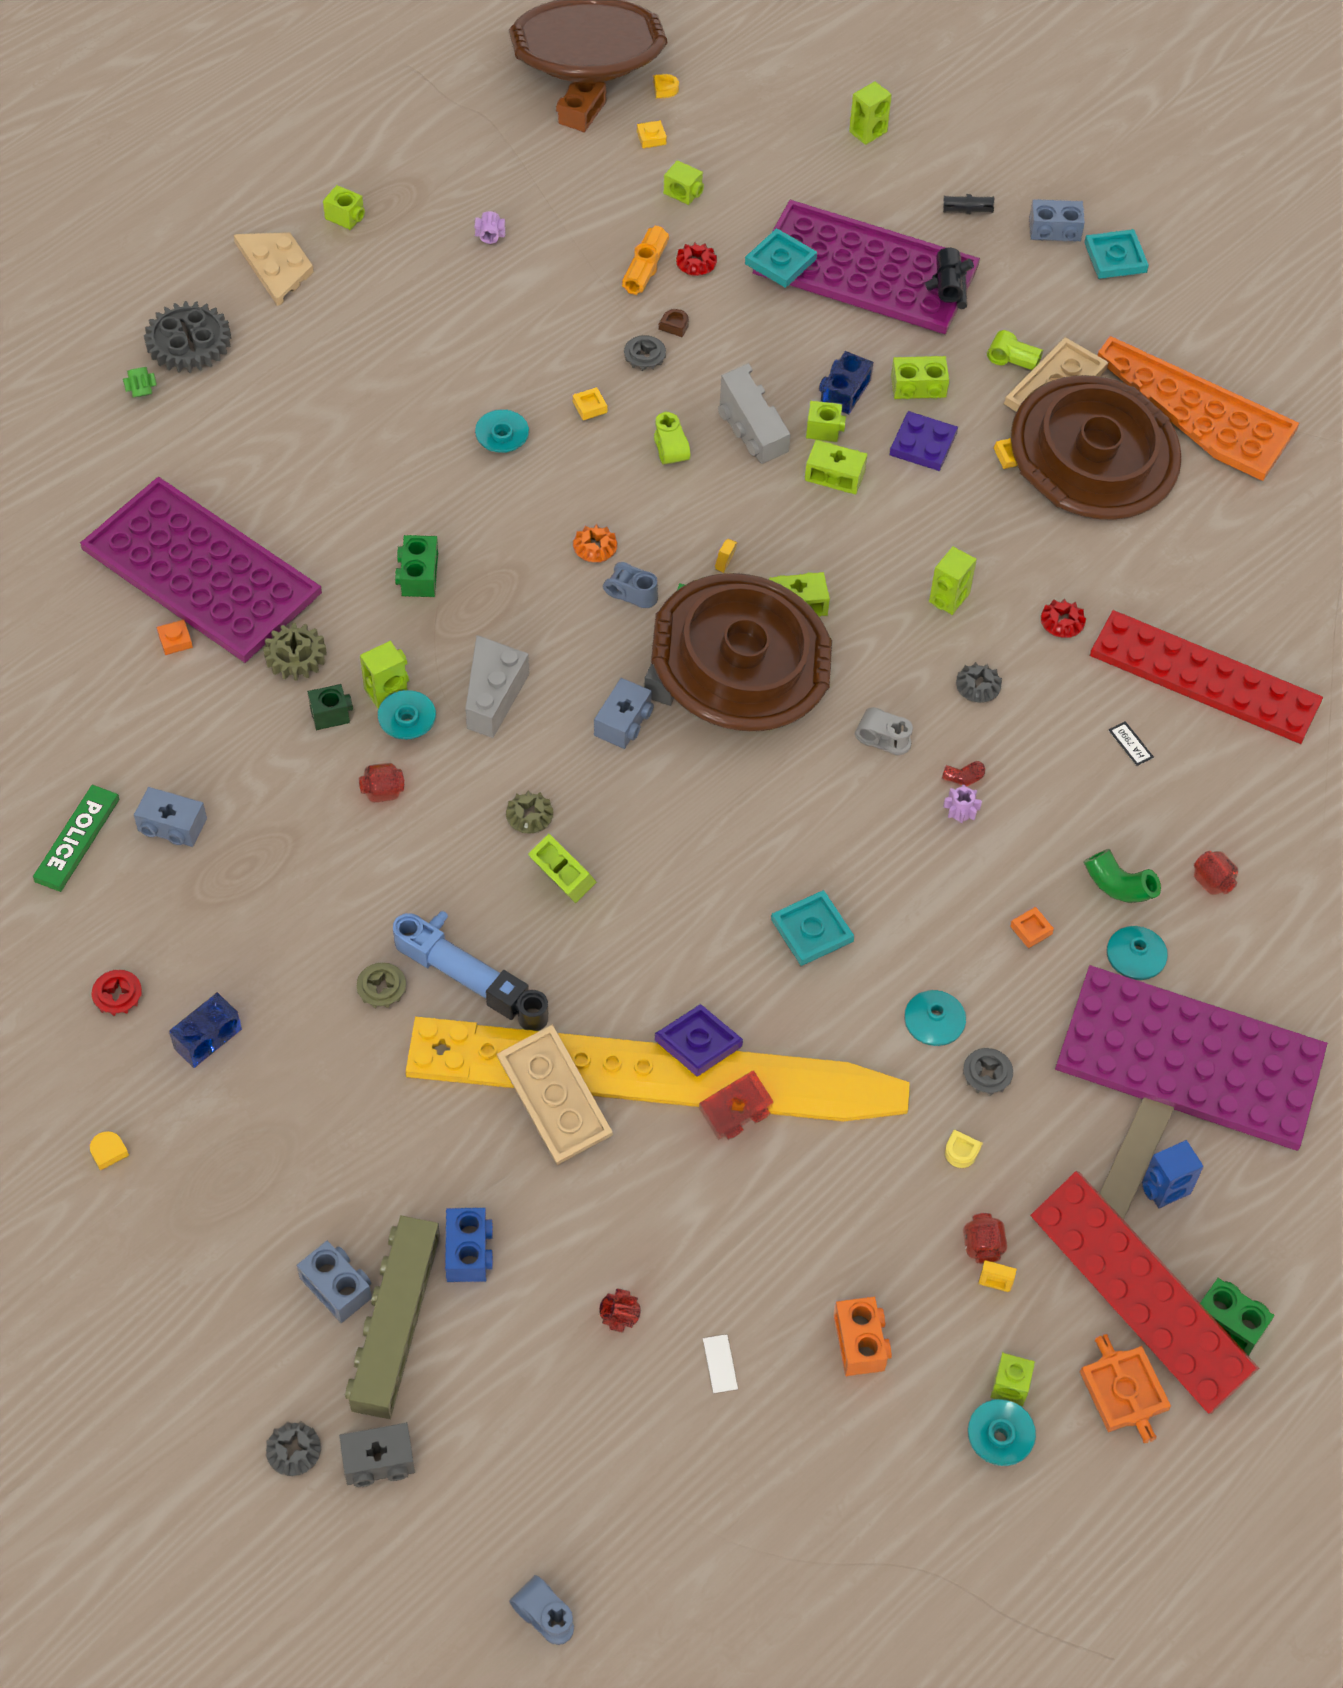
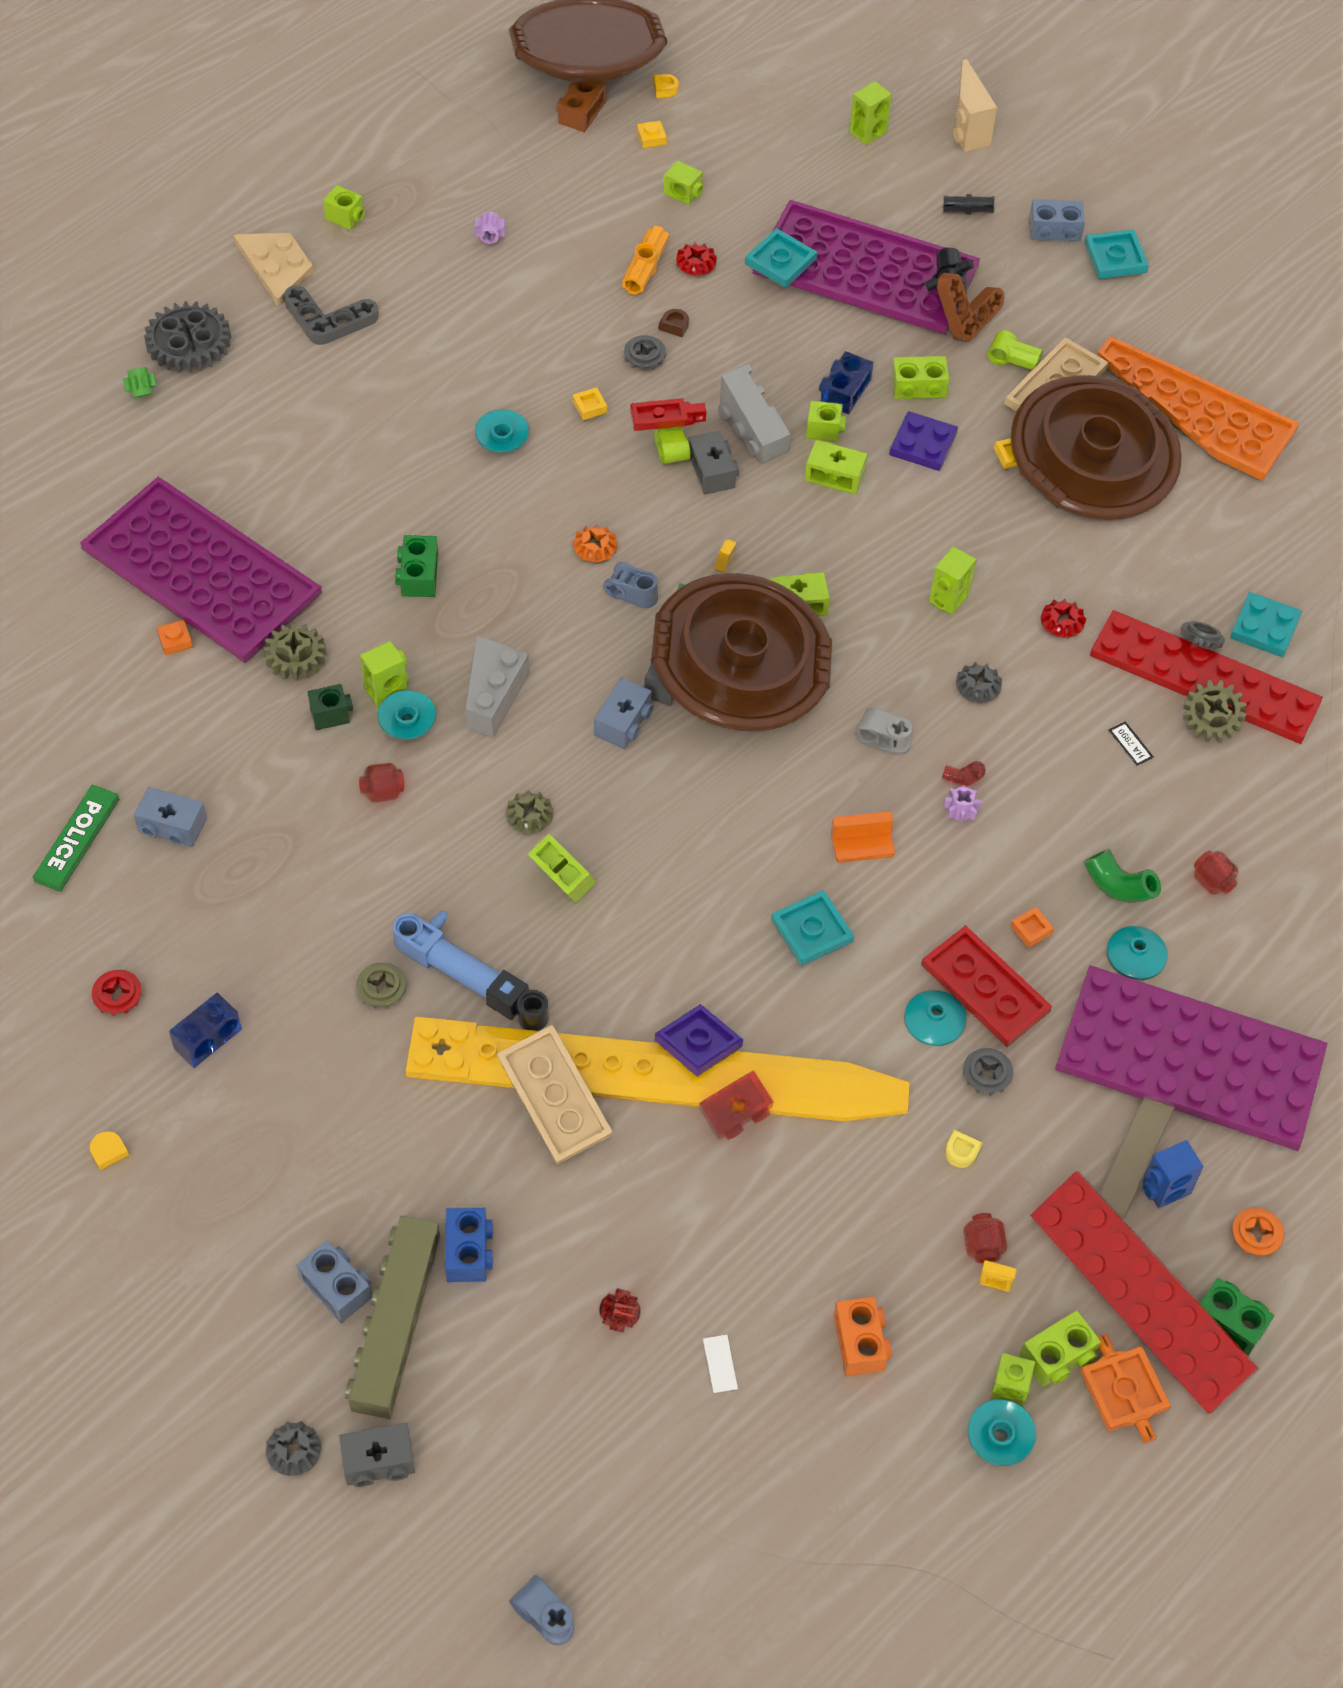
(361, 314): none -> dark grey beam
(666, 414): none -> red hinge
(713, 462): none -> dark grey brick
(862, 836): none -> orange panel
(964, 322): none -> dark orange beam
(974, 111): none -> tan slope
(986, 985): none -> red plate
(1055, 1344): none -> lime brick
(1202, 635): none -> dark grey gear
(1205, 703): none -> olive gear
(1266, 624): none -> teal plate
(1267, 1224): none -> orange gear

